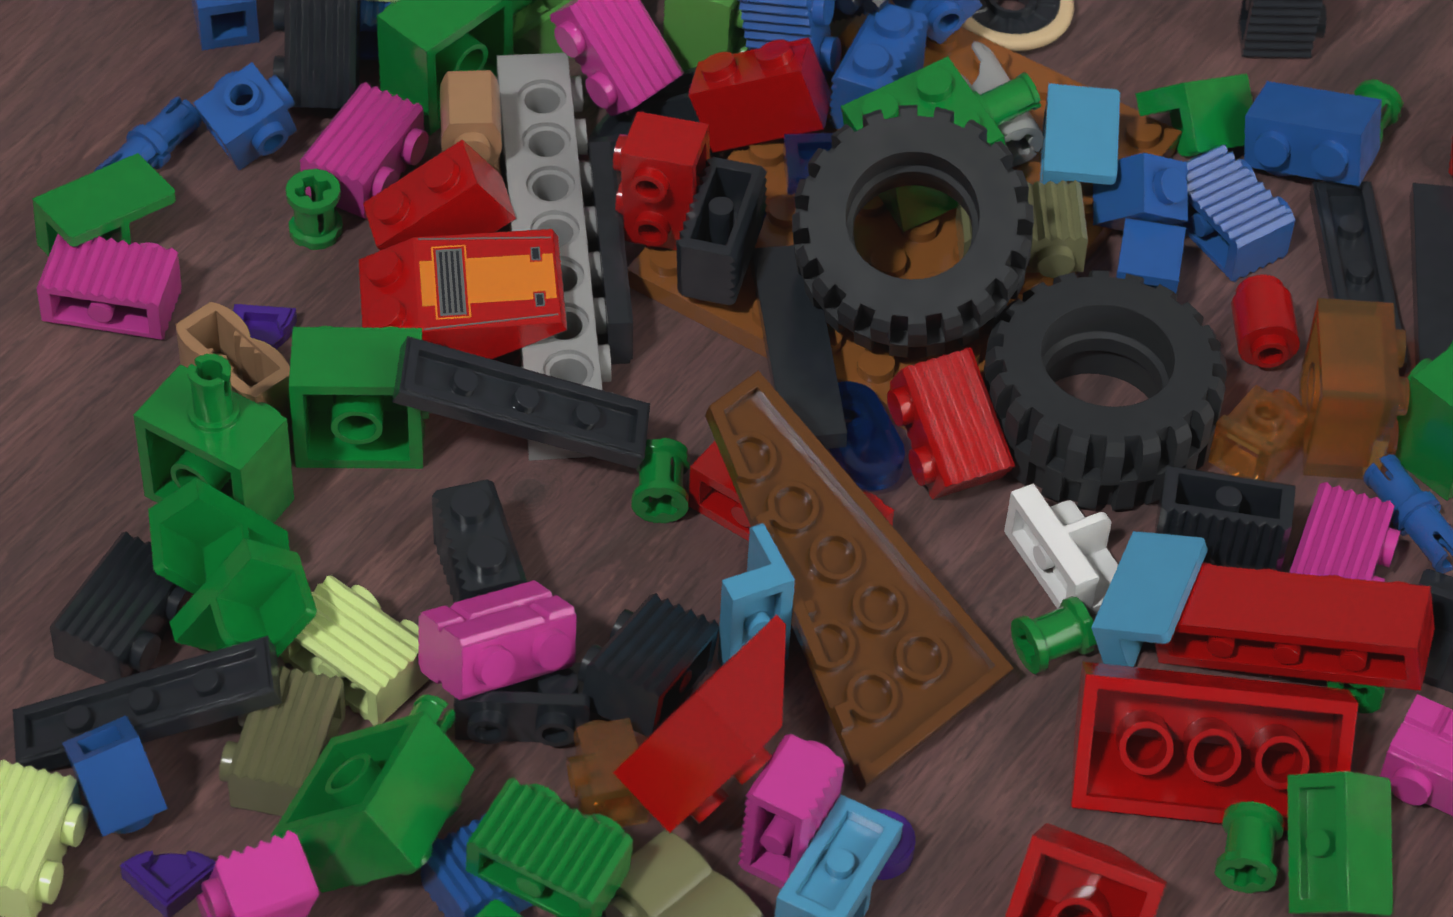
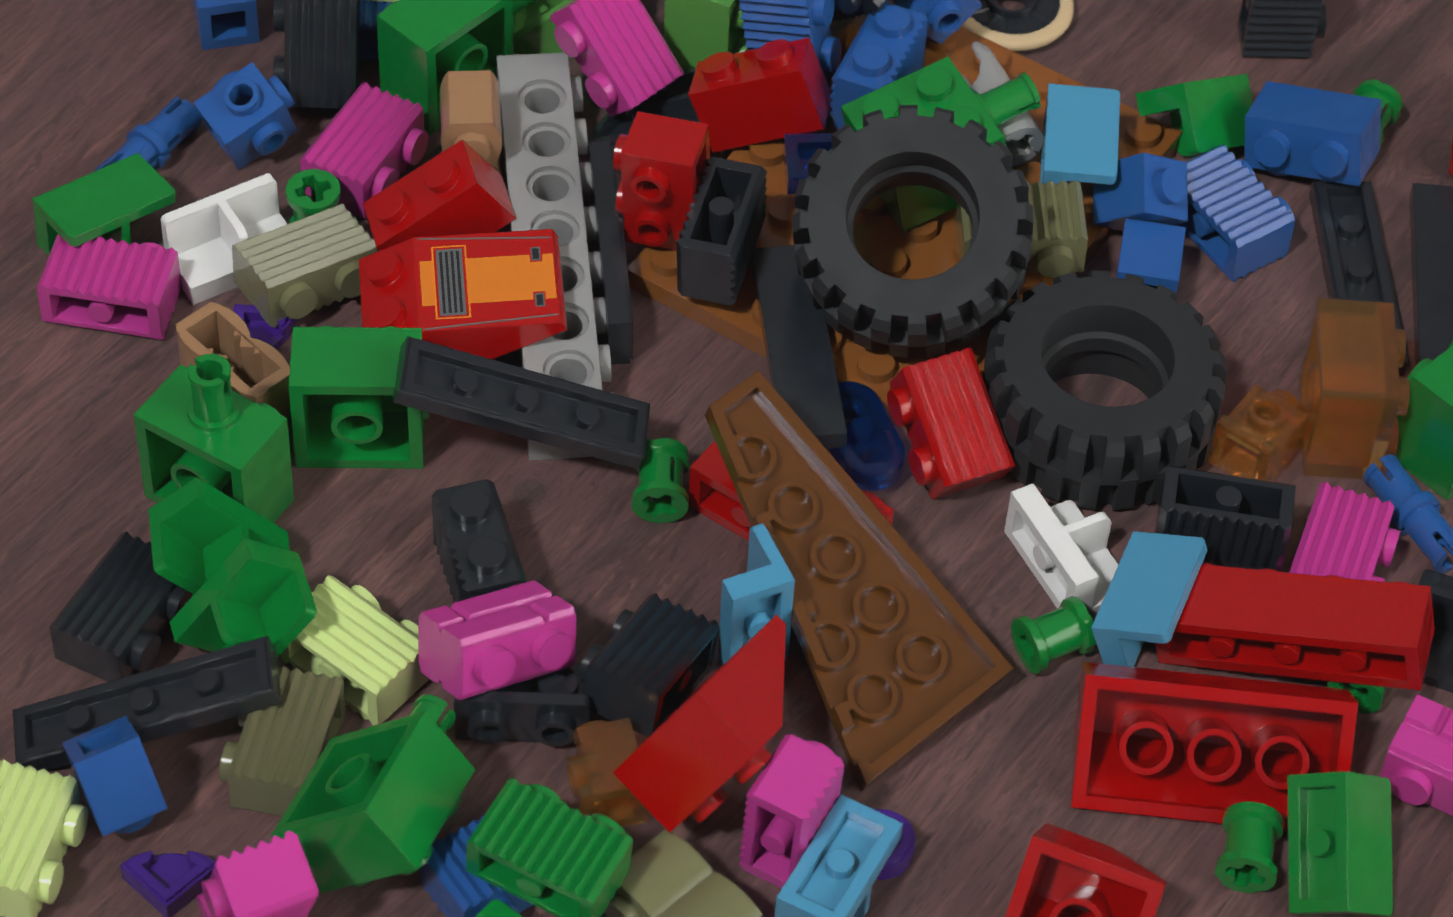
(210, 227): none -> white panel
(302, 264): none -> olive brick
(1264, 321): red brick -> none

